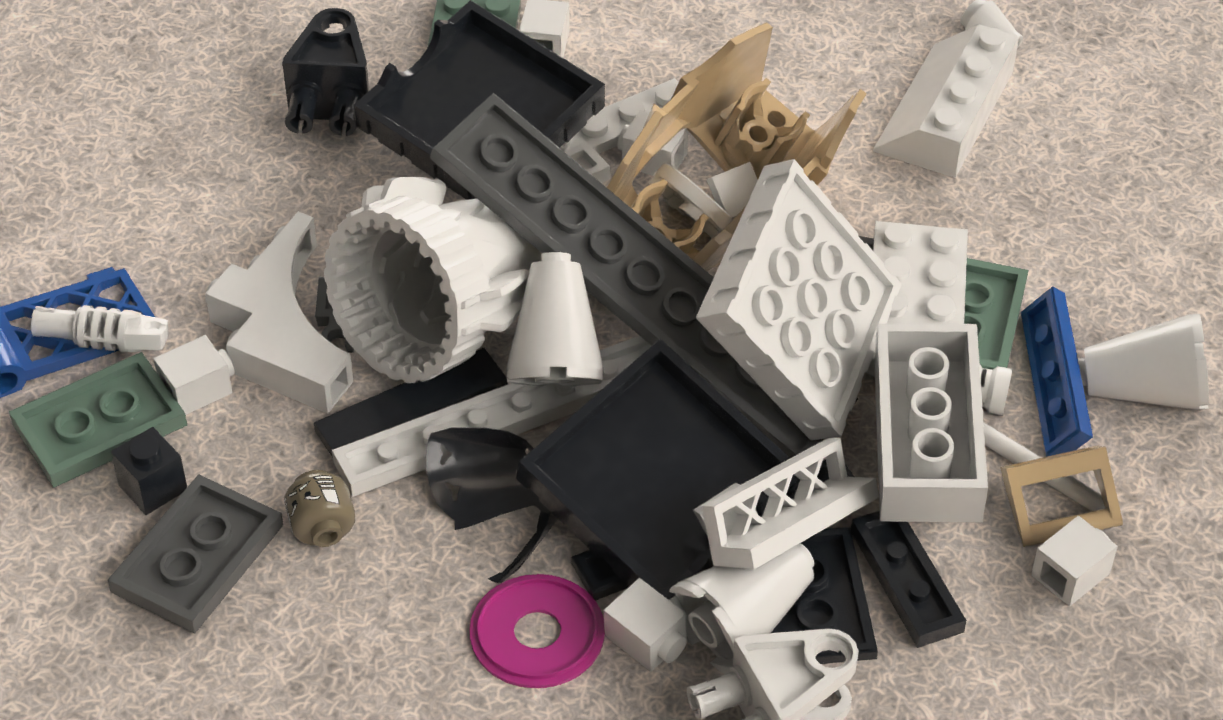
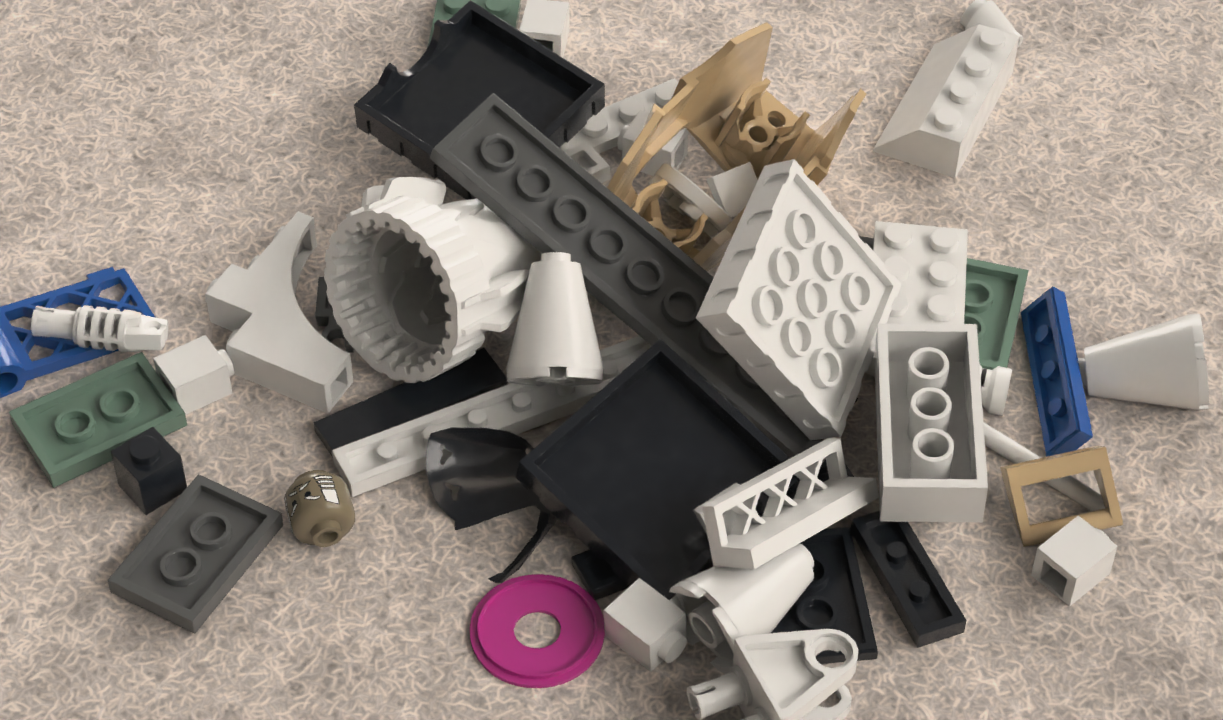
(325, 74): black piece -> none

